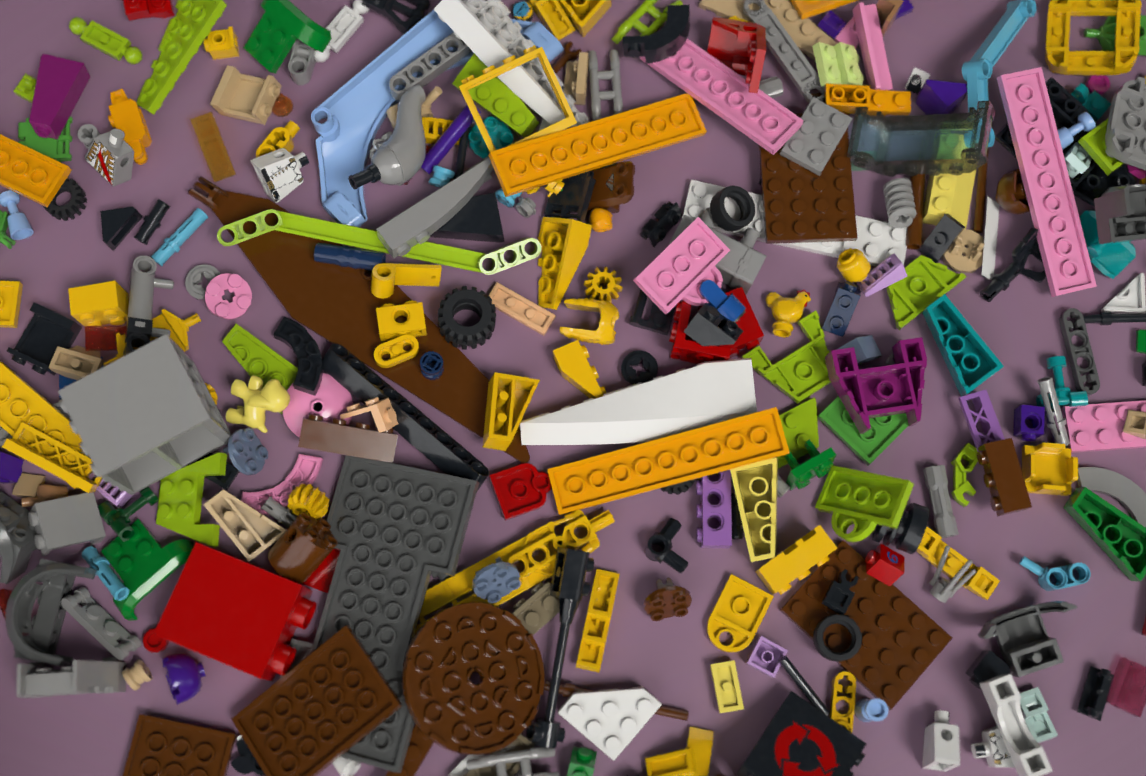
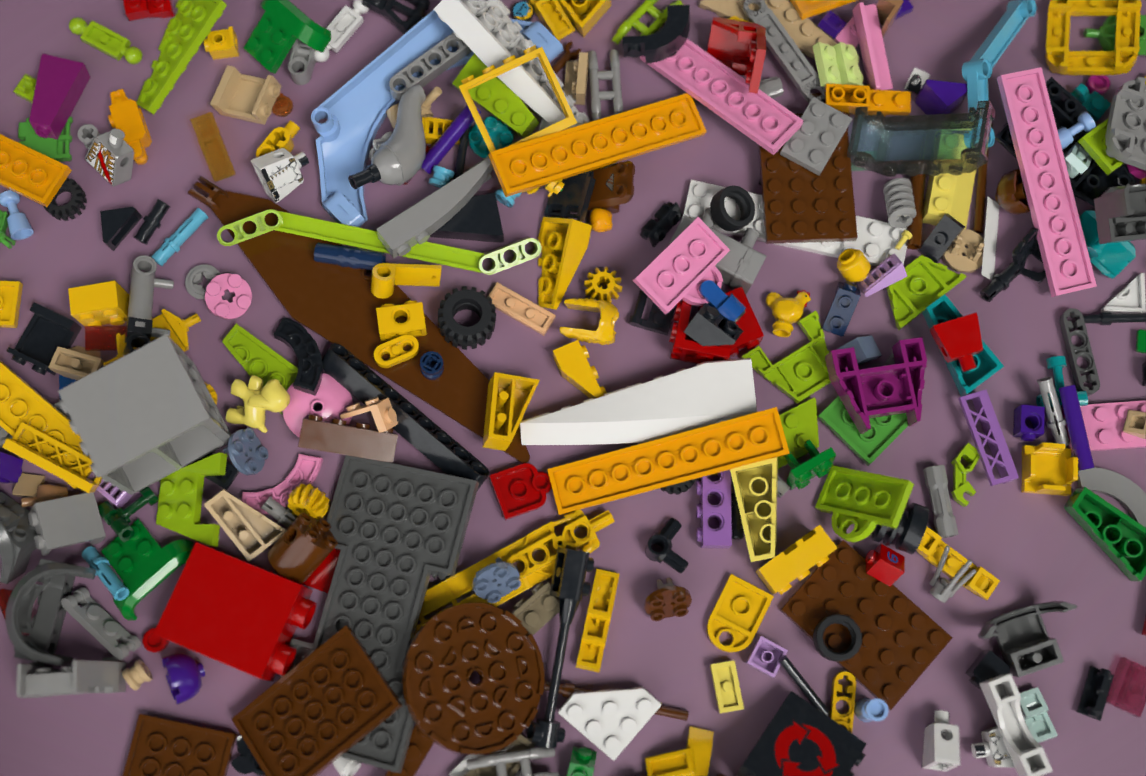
(526, 207): light grey plate -> none
(633, 359): black gear -> none
(838, 594): black plate -> none
(905, 235): none -> light yellow piece
(959, 340): none -> red torso
(1003, 477): reddish brown brick -> none
(1063, 574): medium azure beam -> none
(1076, 427): none -> dark purple piece

